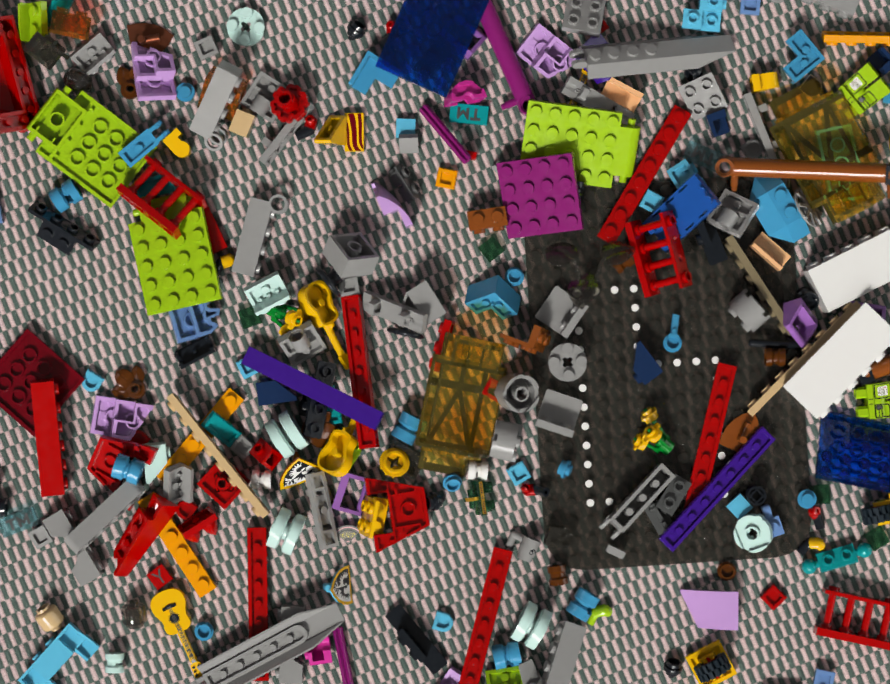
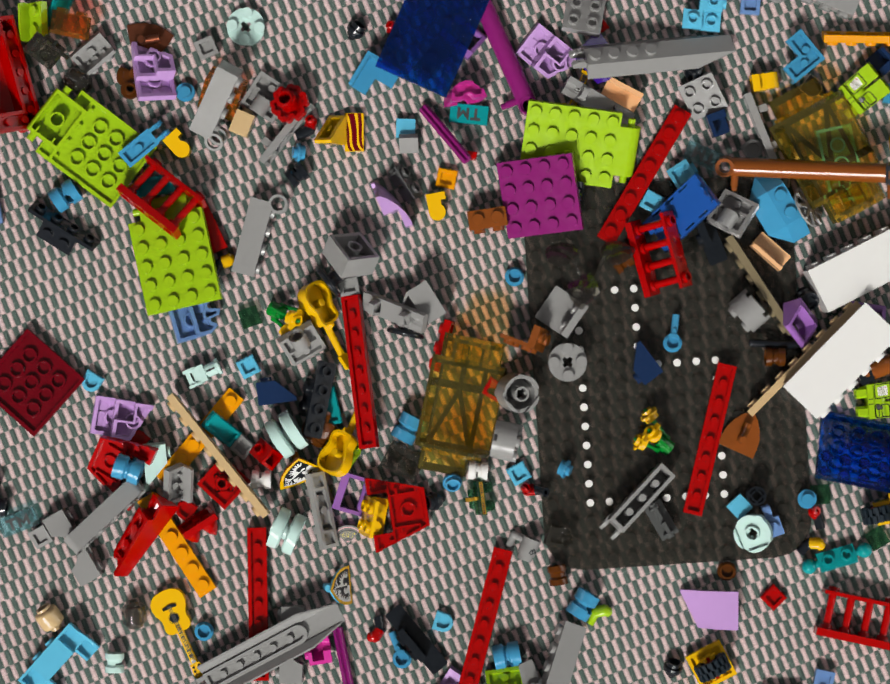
(48, 437): red brick -> none
(127, 381): reddish brown plate -> none
(159, 576): red tile -> none
(195, 351): black hinge -> none
(200, 373): none -> light aqua connector
(267, 293): light aqua bracket -> none
(296, 174): none -> black wheel
(299, 152): none -> dark azure plate
(313, 388): dark purple tile -> none
(378, 631): none -> arm
(392, 454): yellow gear -> none
(401, 657): none -> dark azure plate
(436, 209): none -> yellow leg
(491, 249): clear green tile -> none
(495, 295): dark azure panel -> none
(533, 626): light aqua wheel -> none
(558, 413): light grey bracket -> none
(615, 551): light grey tile -> none
(673, 495): dark grey hinge -> none
(716, 488): dark purple tile -> none

